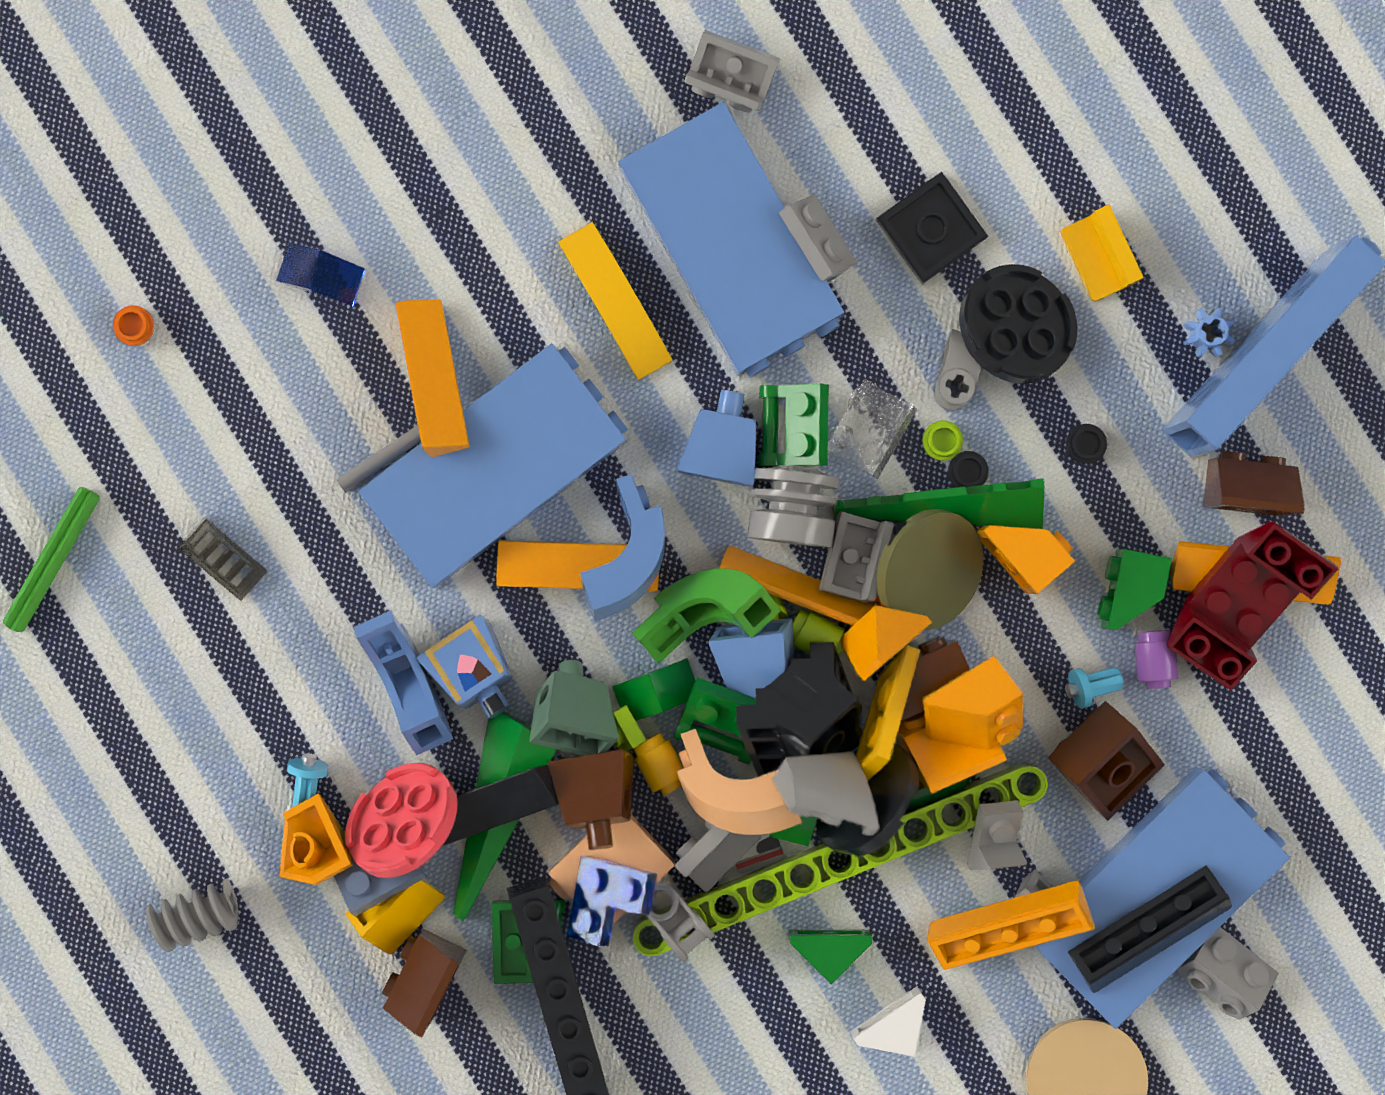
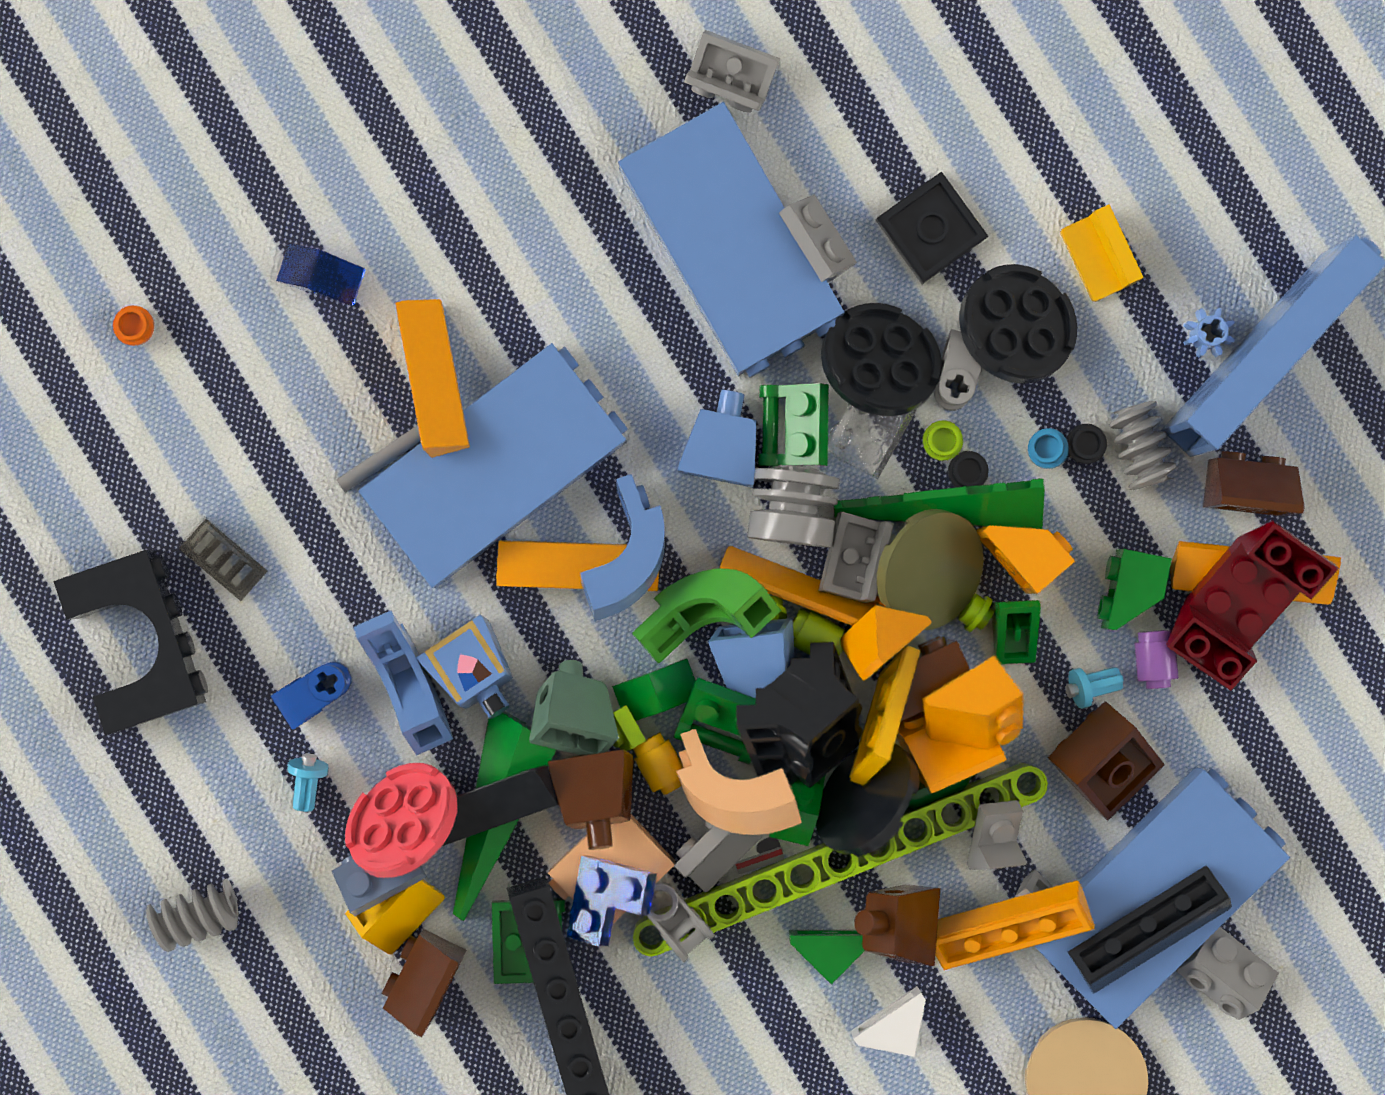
(51, 559): bright green axle -> none
(172, 680): none -> black arch
(308, 696): none -> blue piece
(313, 843): light orange slope -> none
(615, 301): yellow slope -> none
(828, 789): light grey slope -> none
(881, 360): none -> black tile
(901, 923): none -> reddish brown torso
(976, 613): none -> lime plate
(1015, 631): none -> green slope
(1048, 448): none -> dark azure plate
(1142, 445): none -> light grey piece

